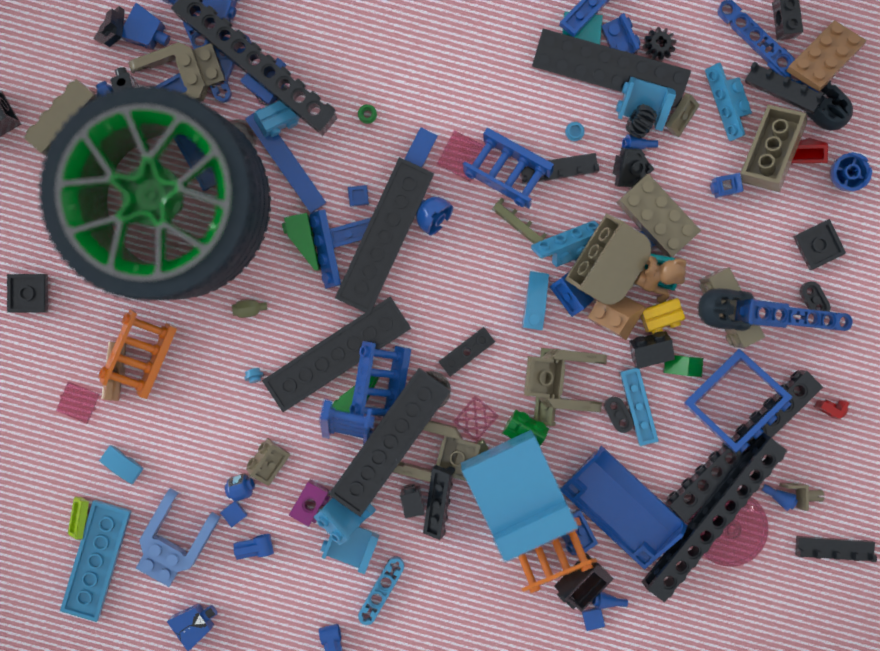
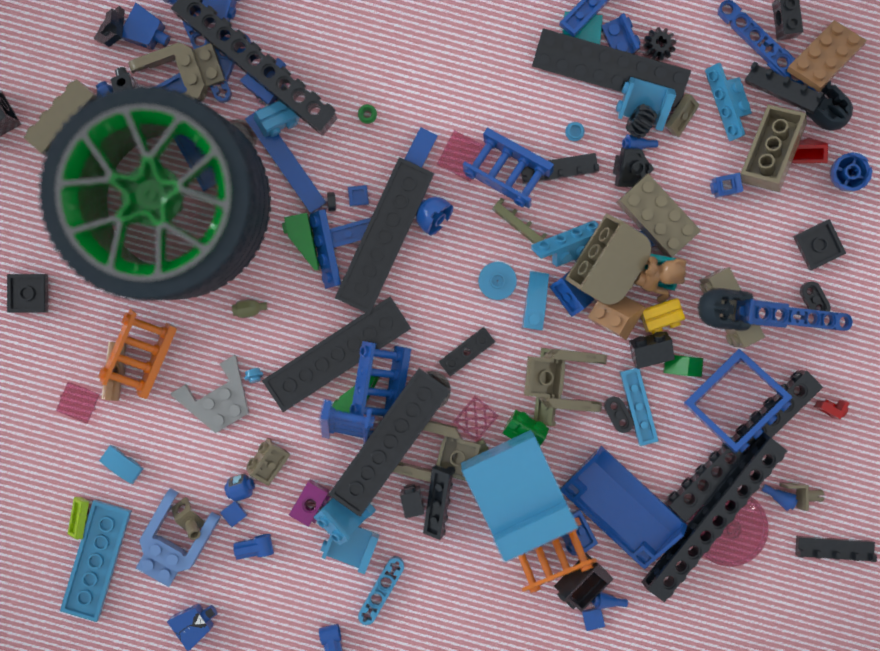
(188, 519): none -> dark tan bracket
(220, 406): none -> light grey wing
(331, 201): none -> black tile
(488, 280): none -> dark azure piece

